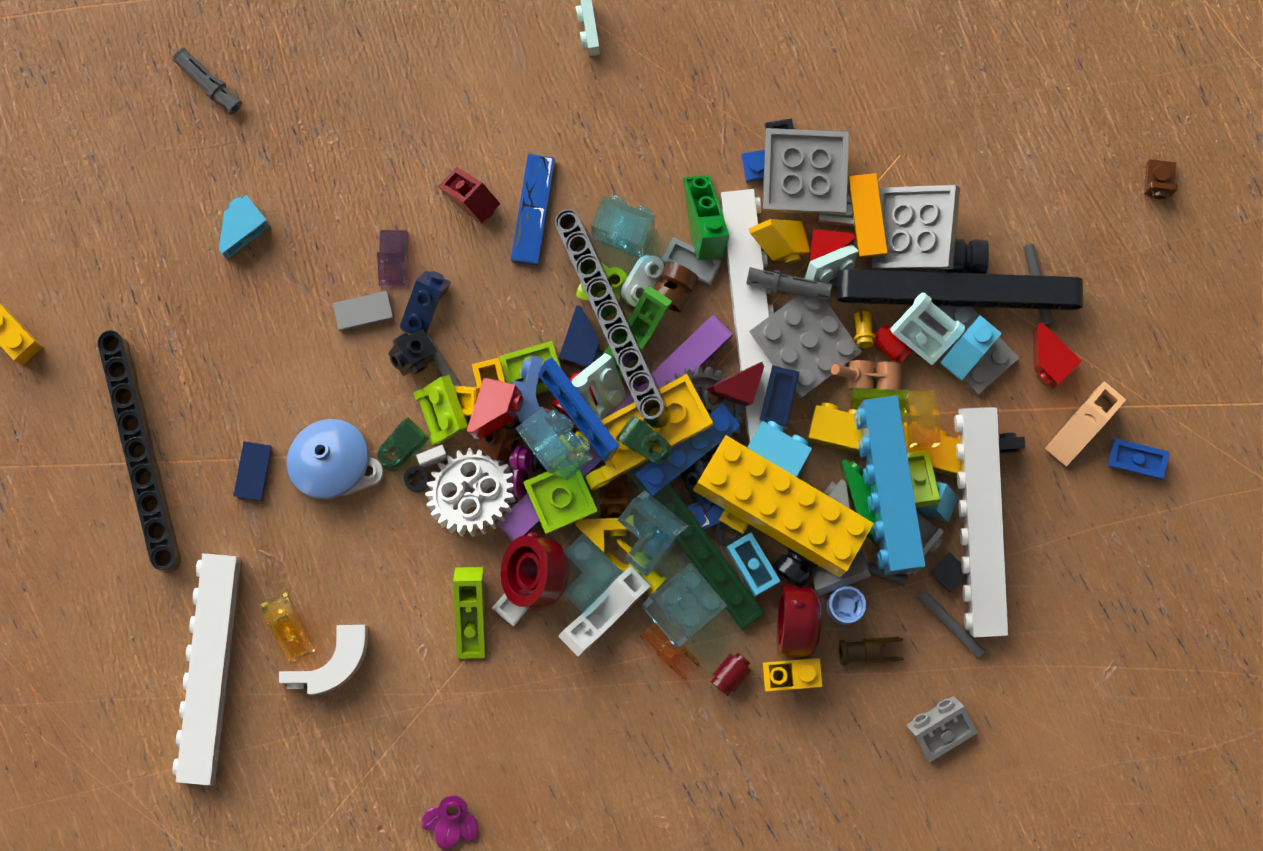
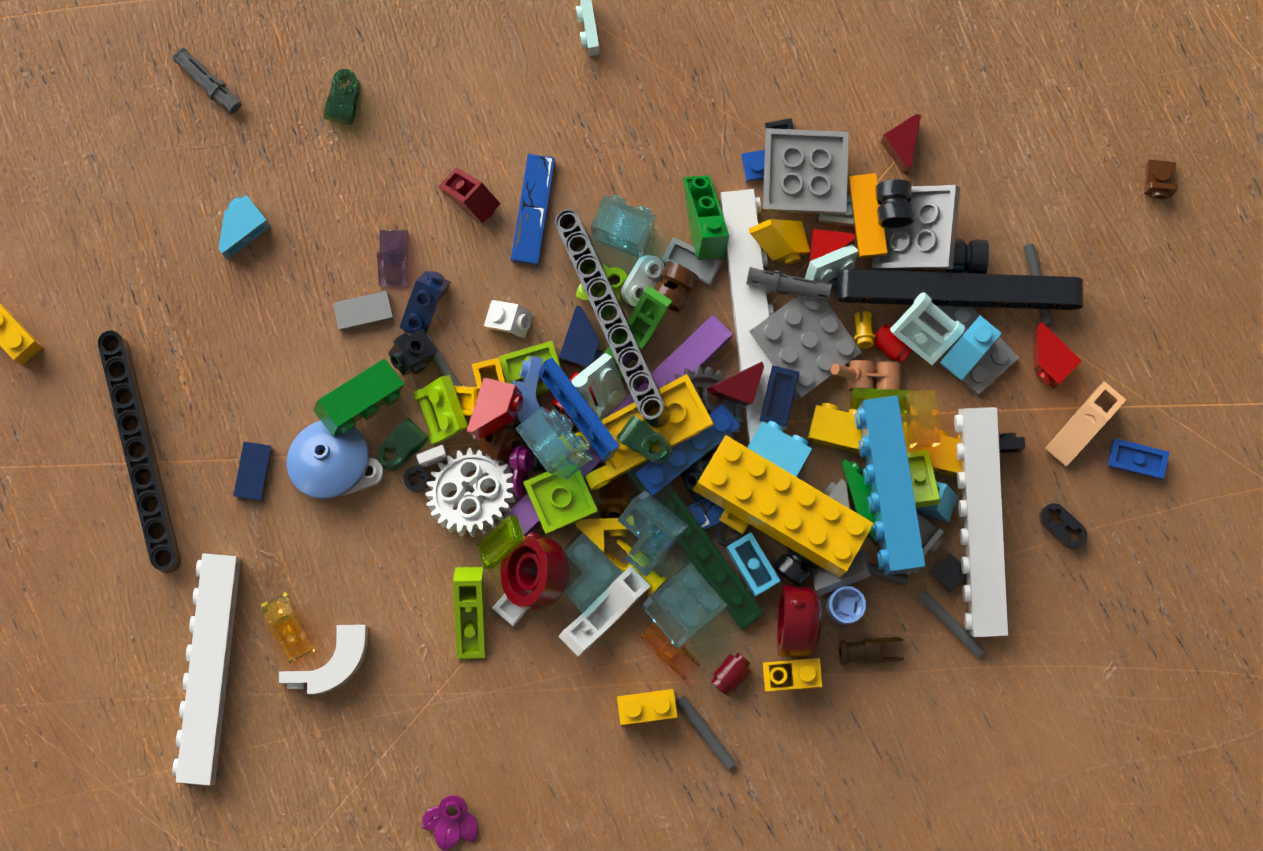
(342, 102): none -> clear green piece
(359, 398): none -> green brick
(500, 542): none -> clear neon green tile
(508, 318): none -> white bracket
(647, 707): none -> yellow brick
(705, 732): none -> dark grey bar
(894, 201): none -> black wheel
(901, 142): none -> dark red slope
(942, 728): light grey bracket -> none
(1067, 521): none -> black beam

